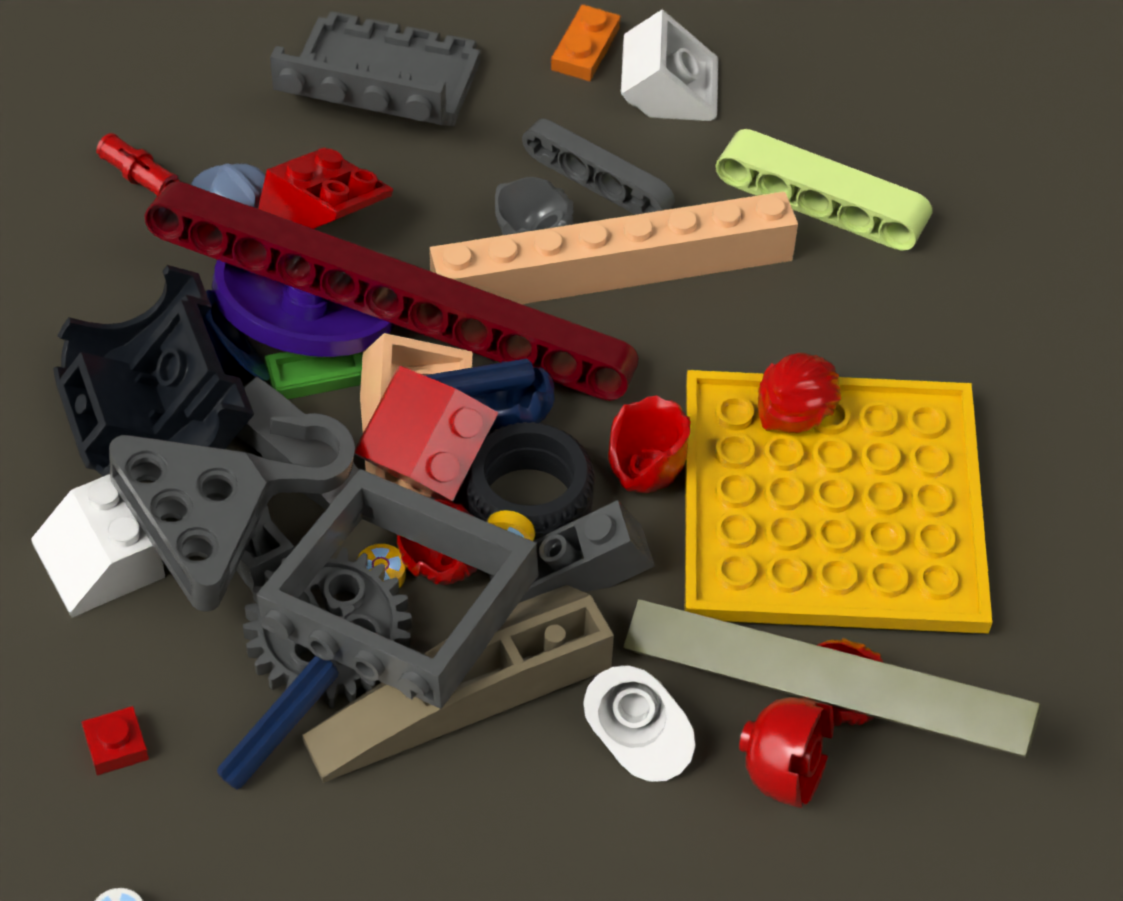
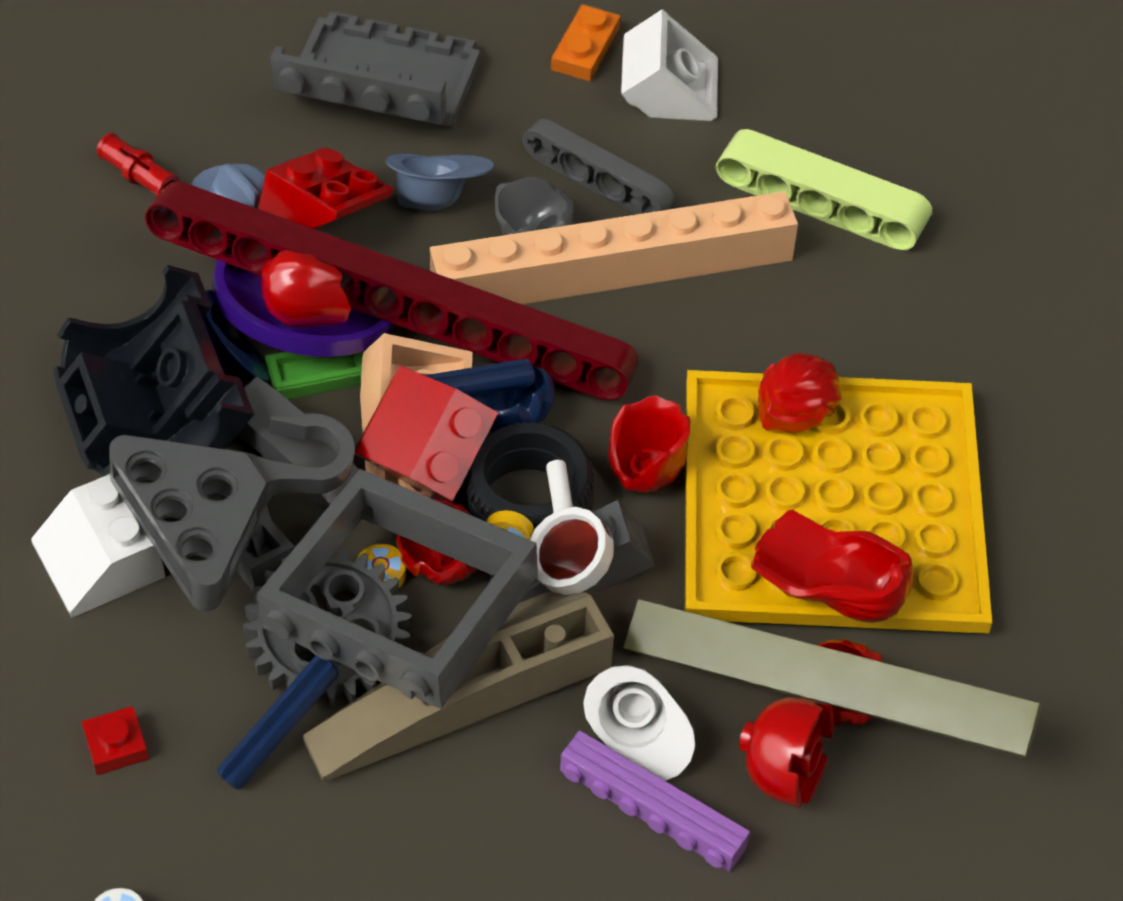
(303, 291): none -> red hair
(434, 181): none -> sand blue piece
(571, 542): none -> piece
(654, 801): none -> medium lavender piece
(844, 569): none -> red hair

